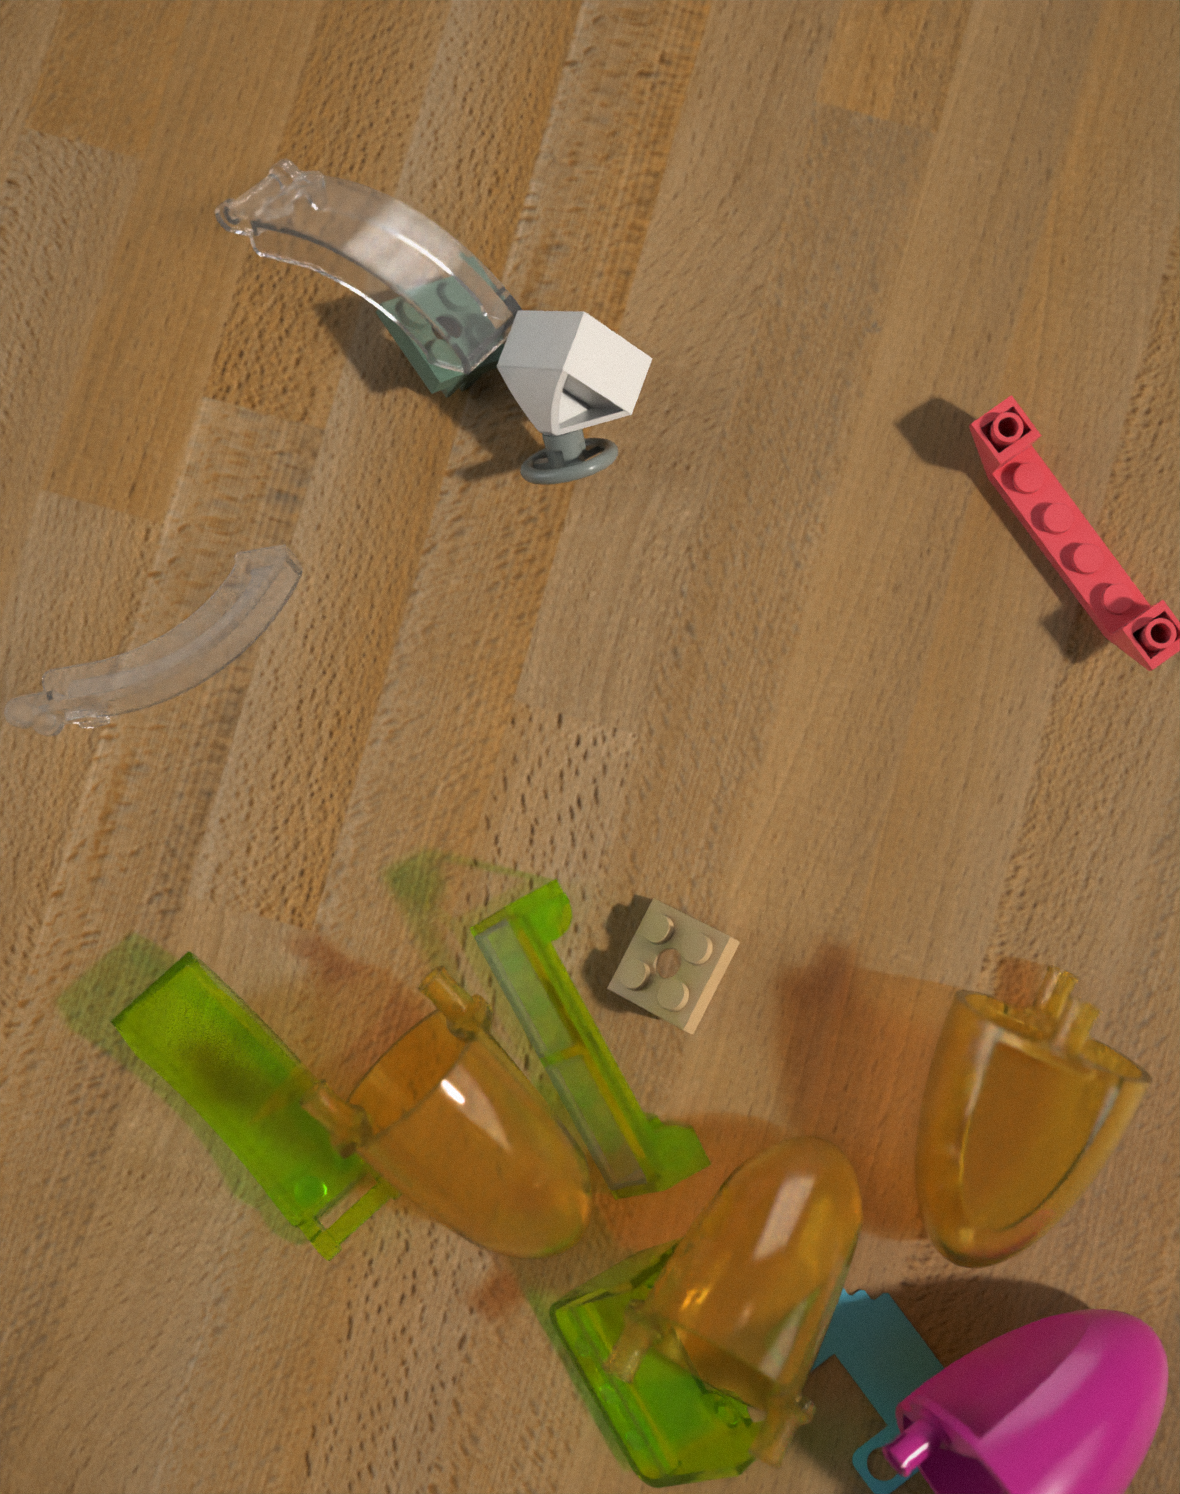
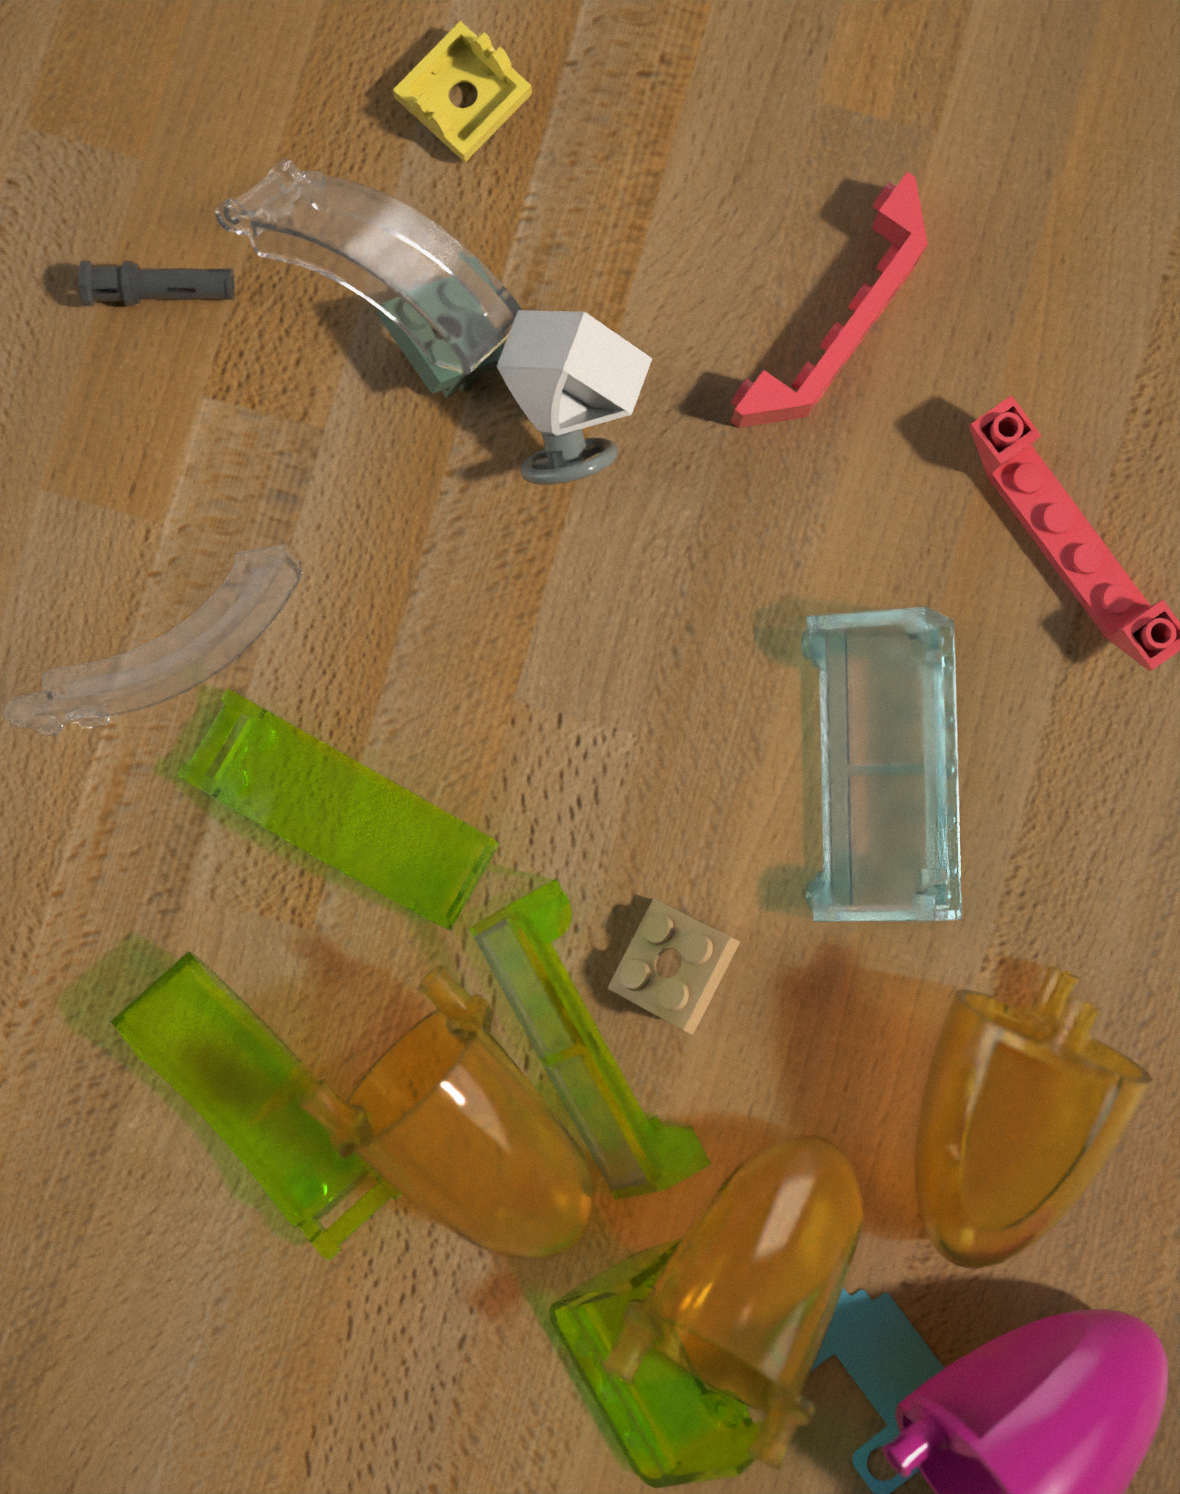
(134, 284): none -> dark grey pin
(342, 812): none -> clear neon green windscreen
(468, 59): none -> light yellow piece
(887, 766): none -> clear windscreen
(902, 224): none -> coral slope

